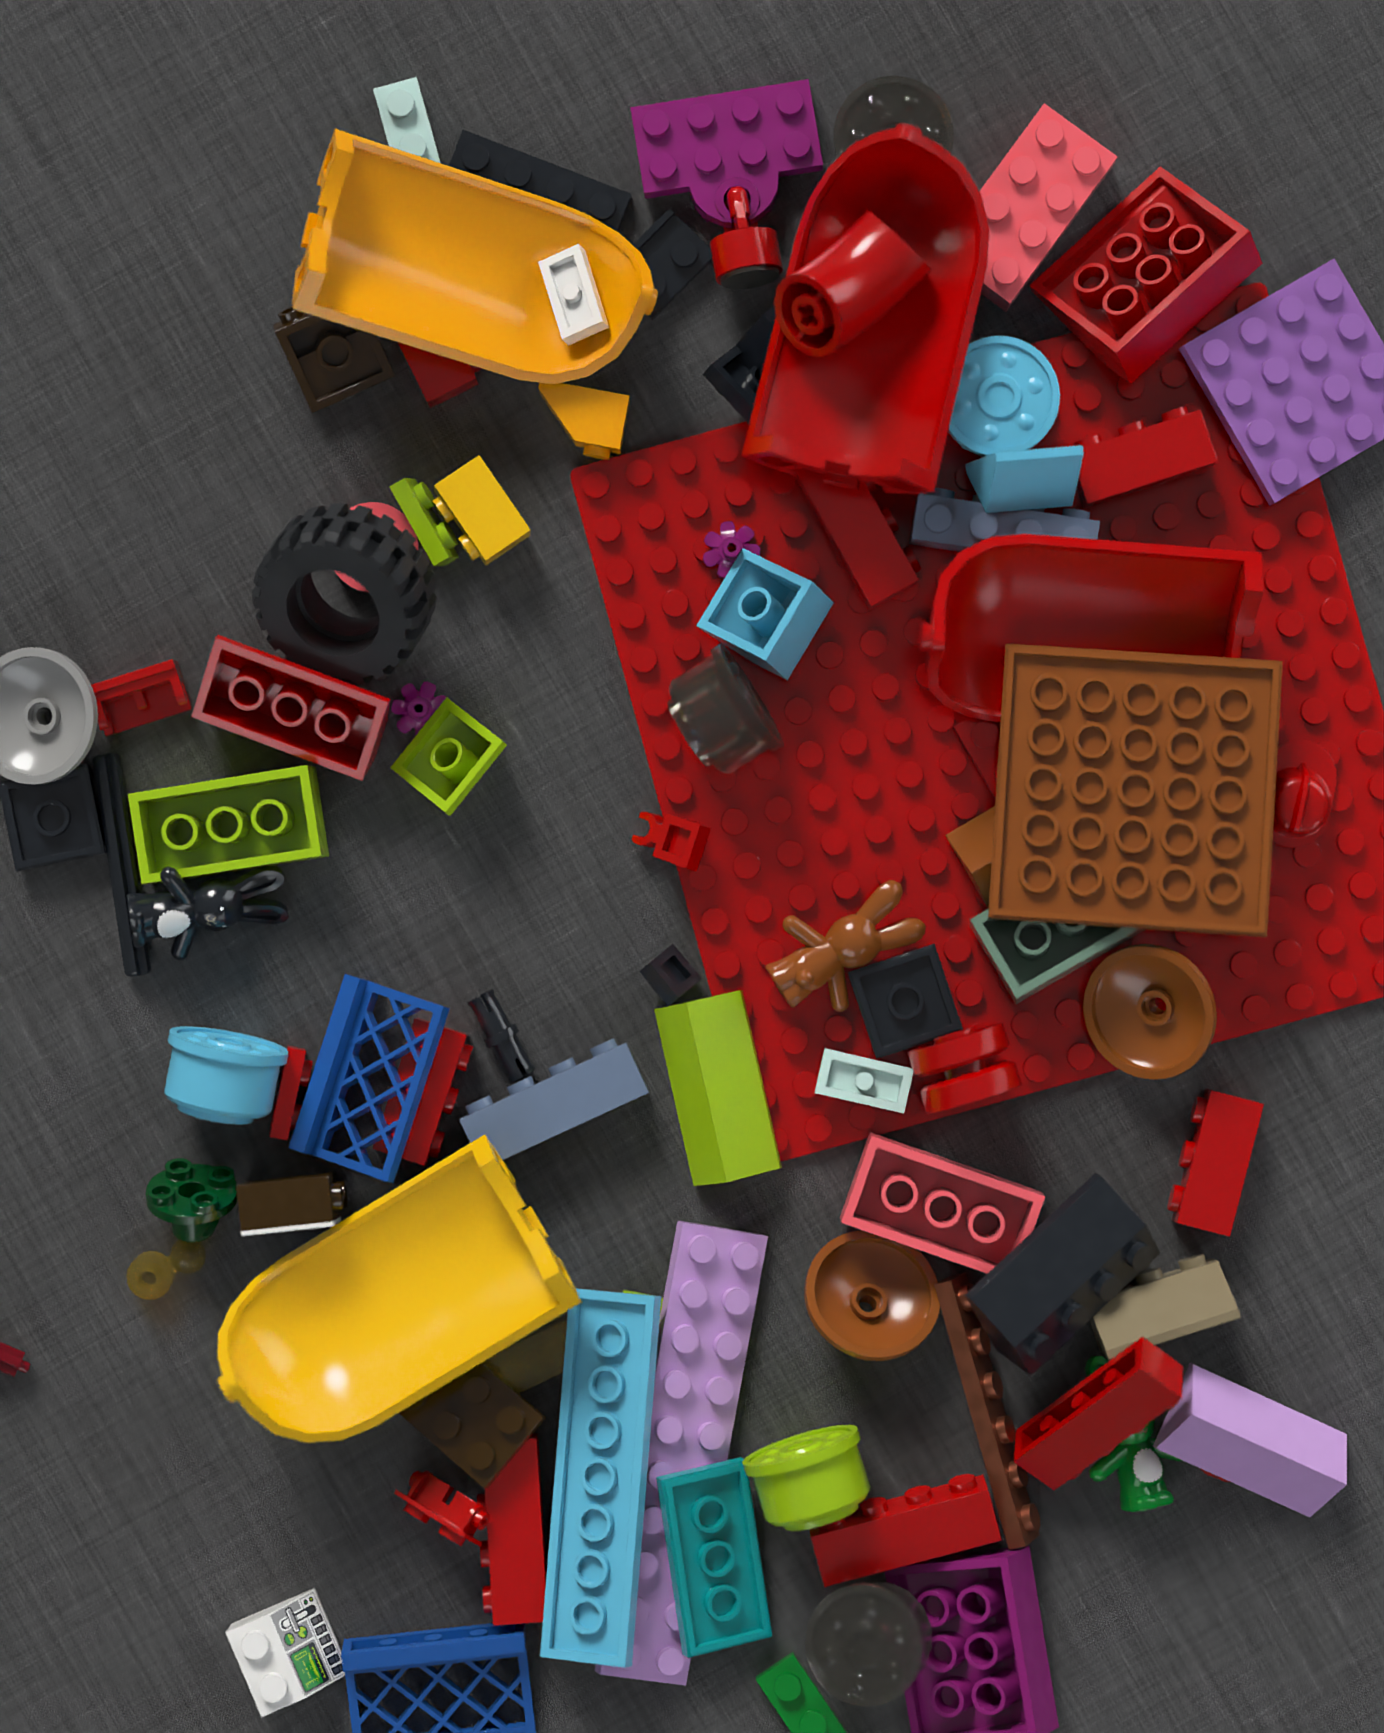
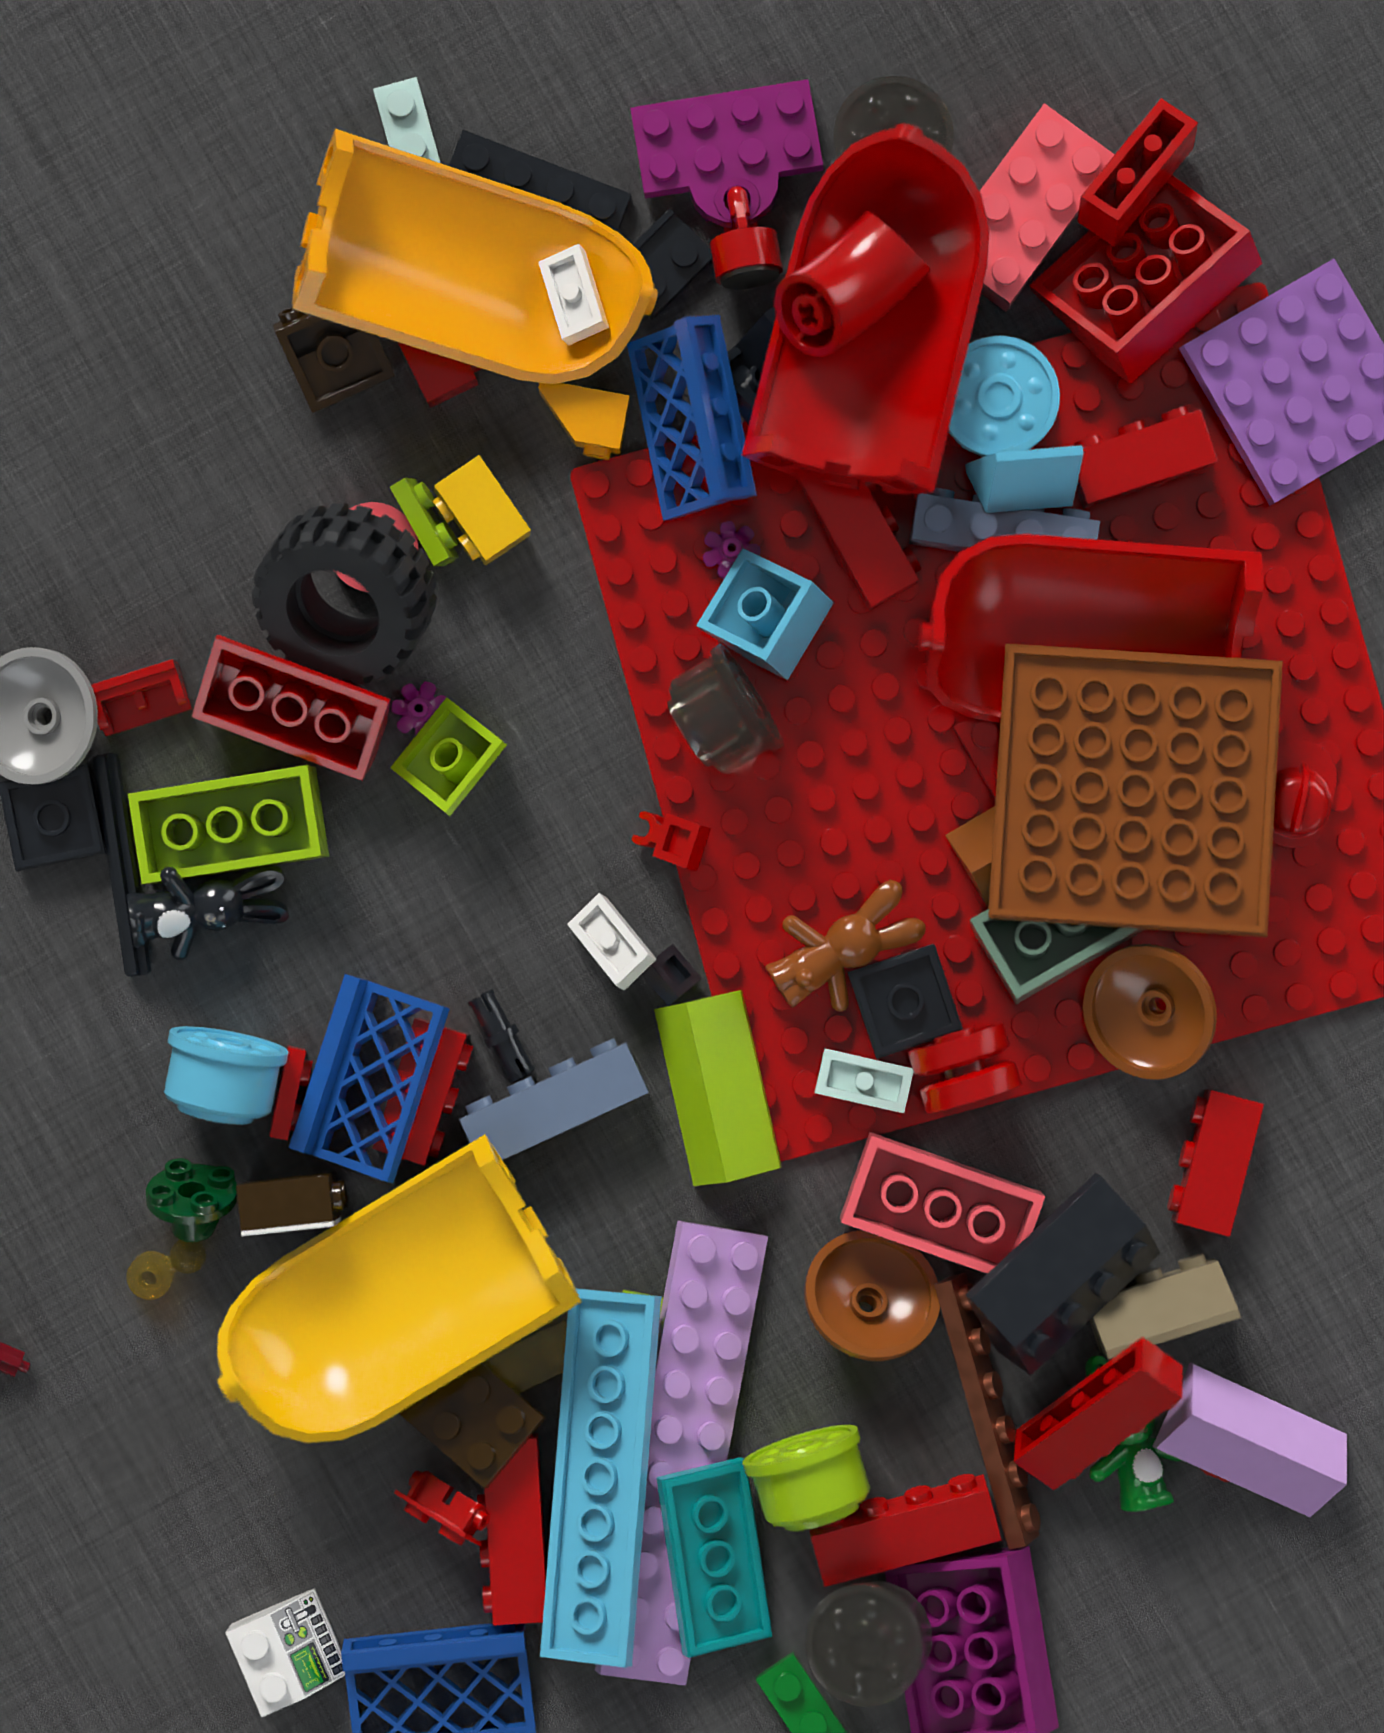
(611, 941): none -> white plate
(711, 414): none -> blue fence
(1137, 172): none -> red brick

